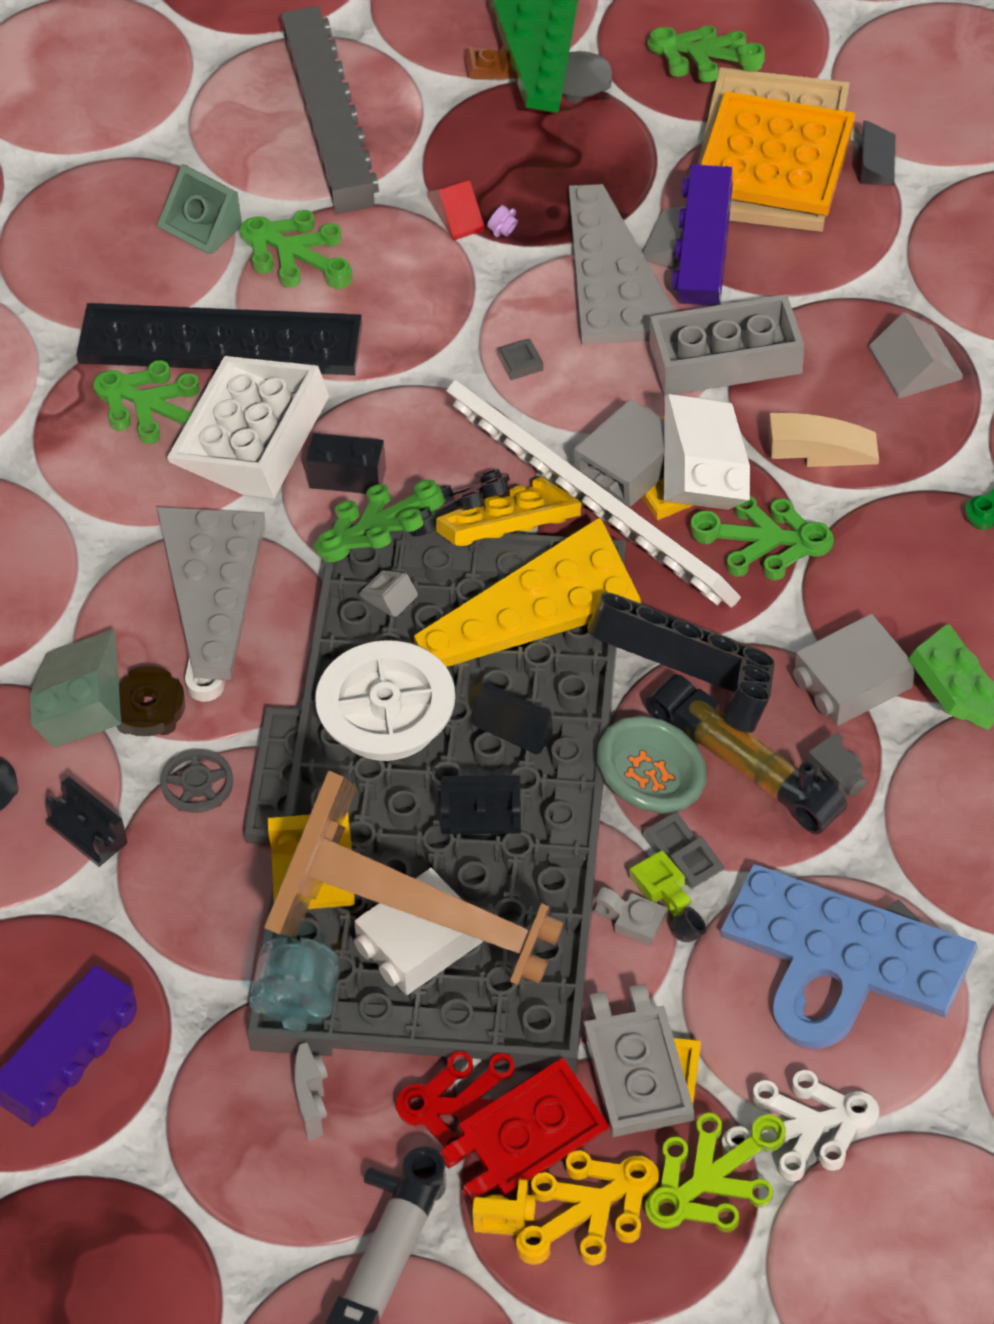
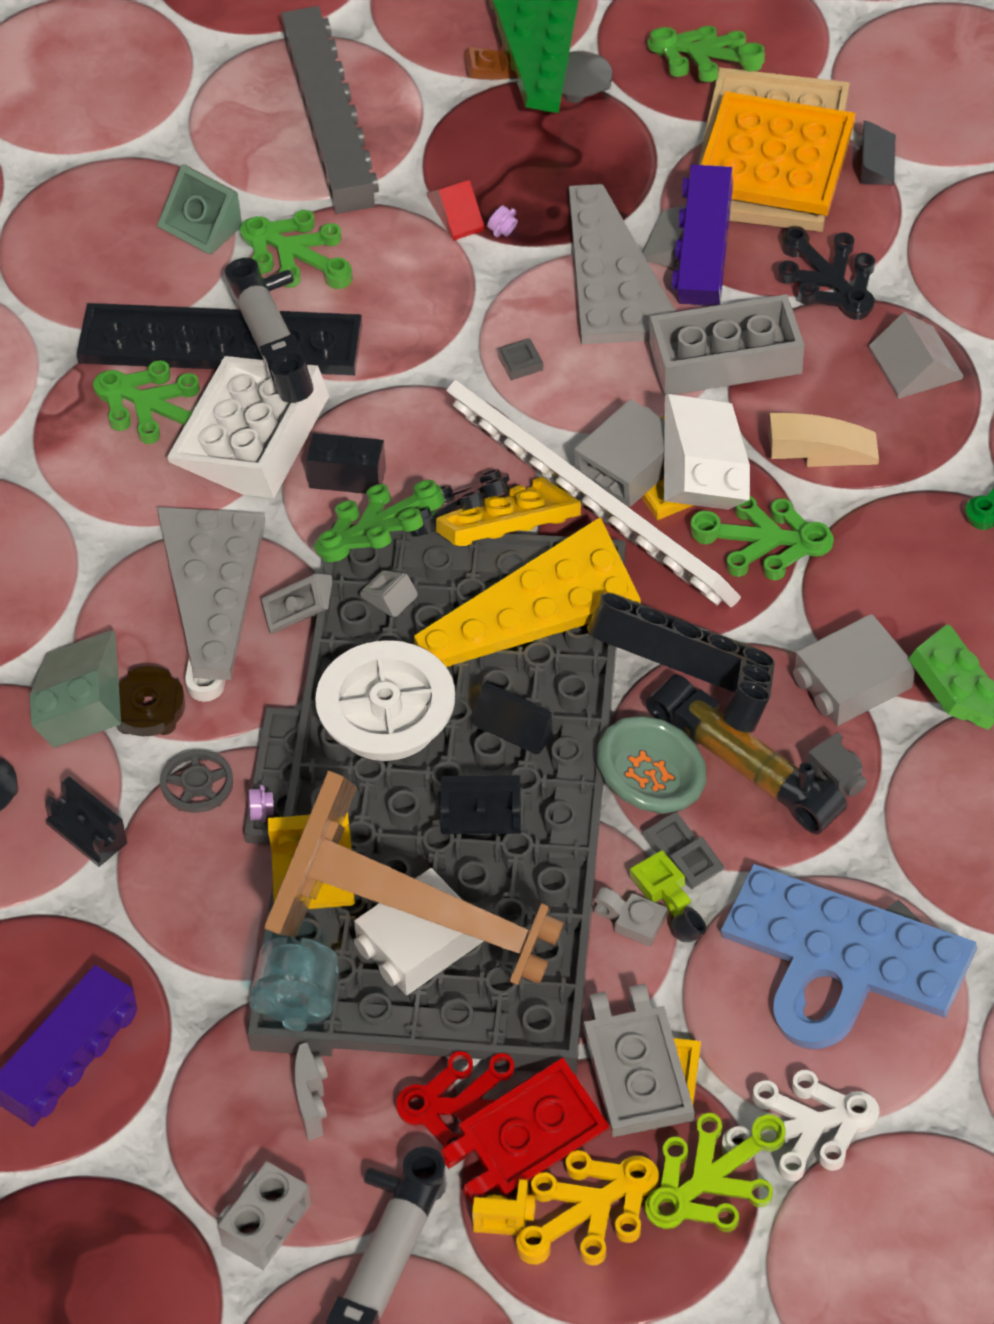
(260, 804): none -> lavender plate
(272, 1218): none -> light grey brick
(276, 344): none -> black piece
(297, 602): none -> light grey slope
(855, 300): none -> black plant

